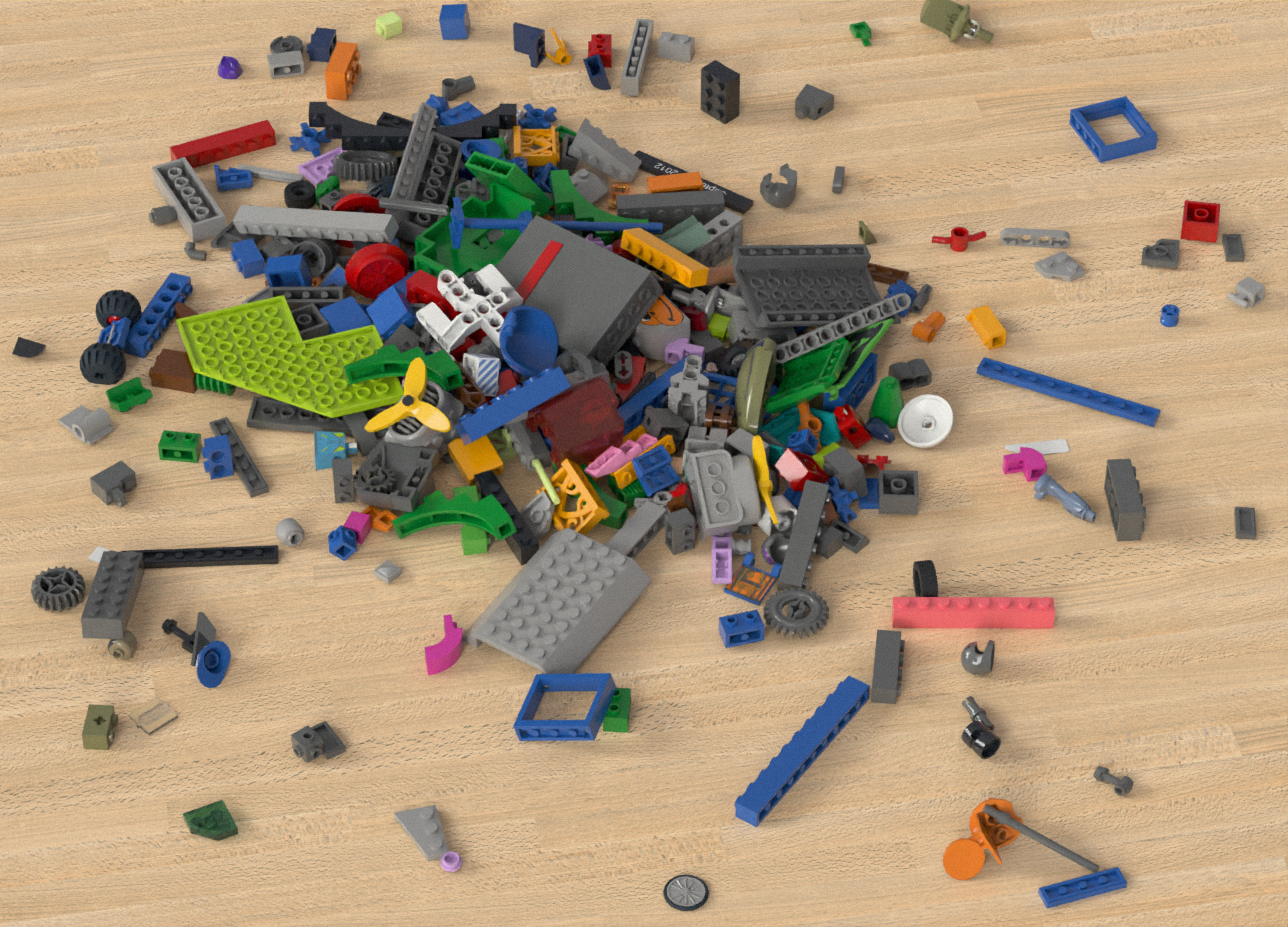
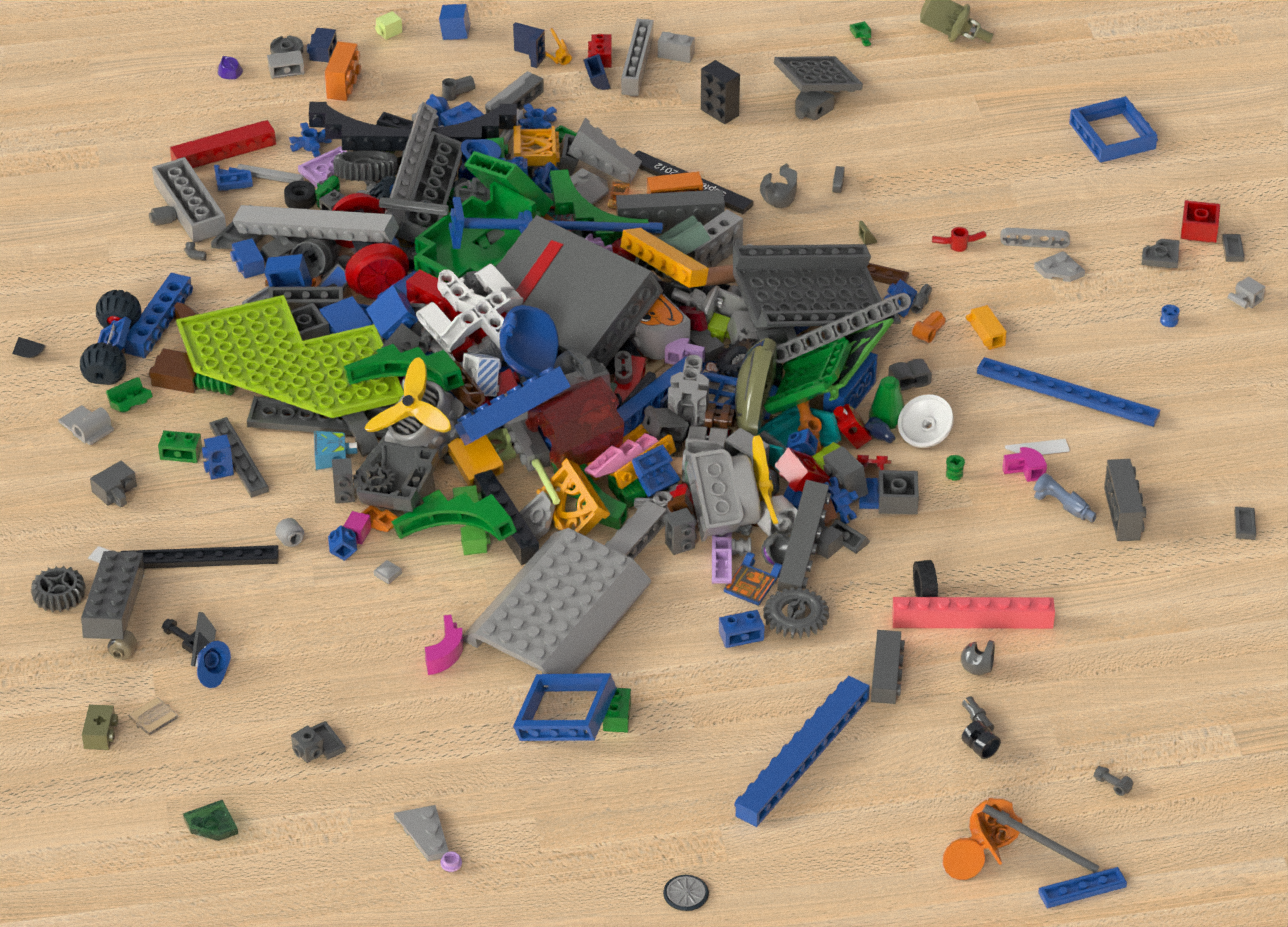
(520, 92): none -> dark grey piece
(818, 74): none -> dark grey plate
(954, 467): none -> green bush

